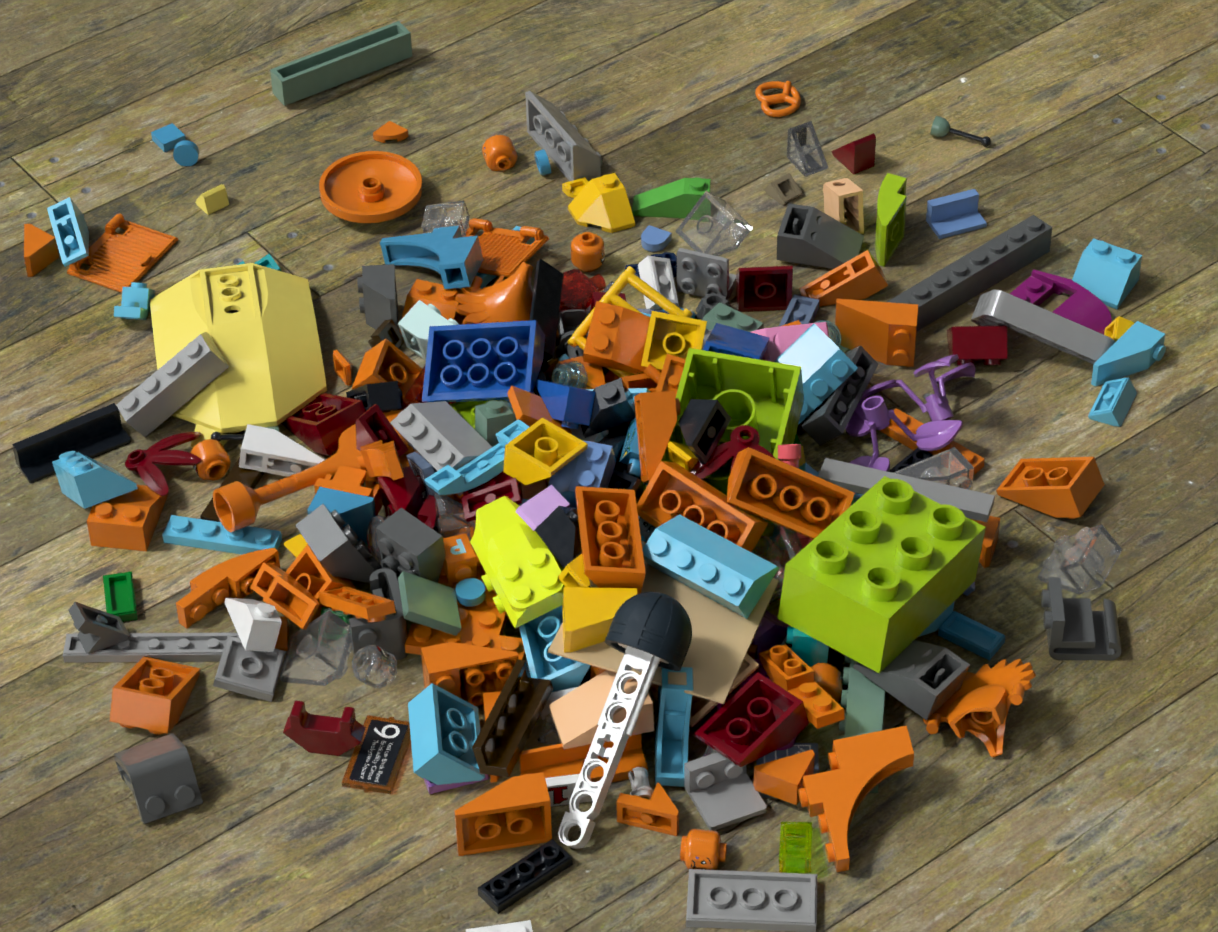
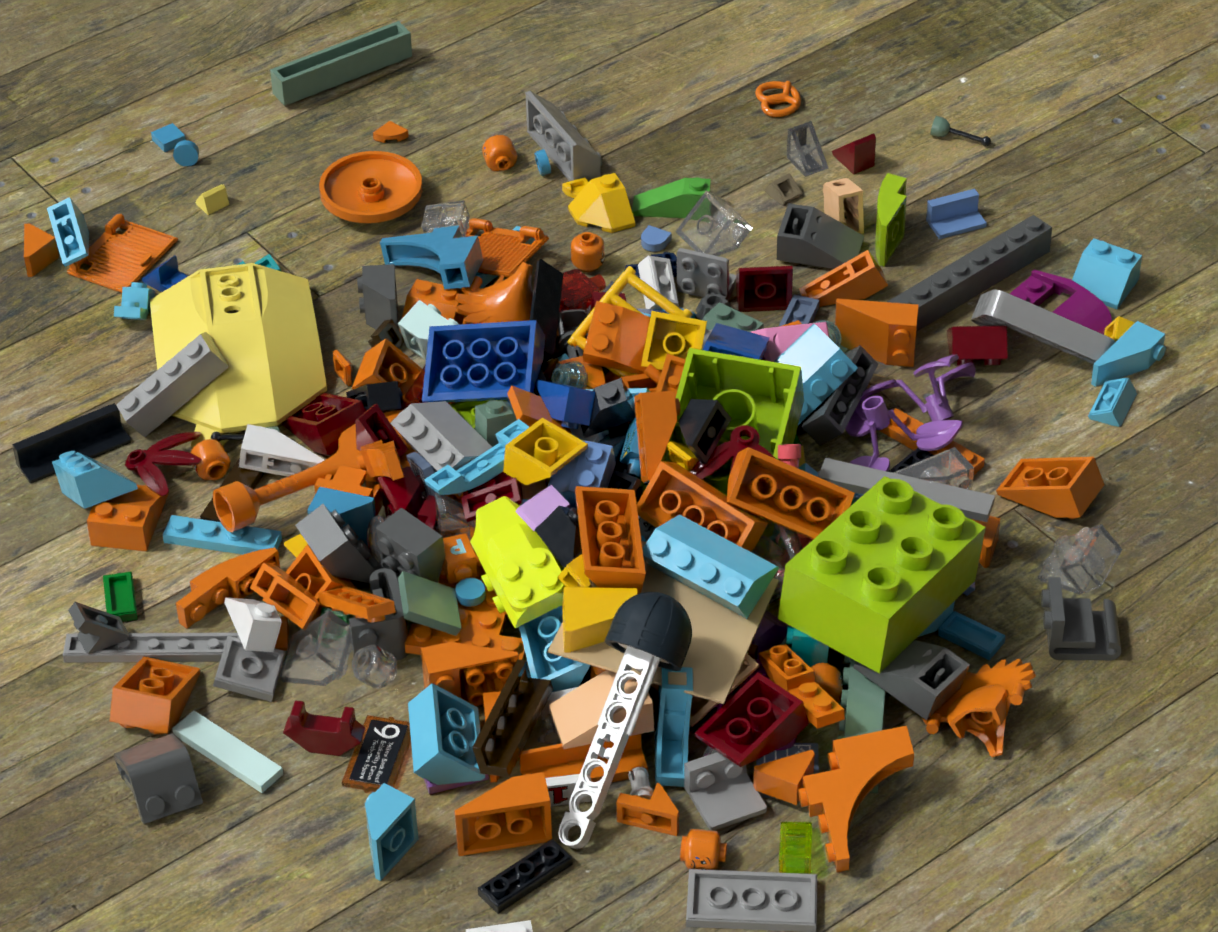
(165, 275): none -> blue slope
(228, 751): none -> light aqua tile
(390, 827): none -> medium azure slope

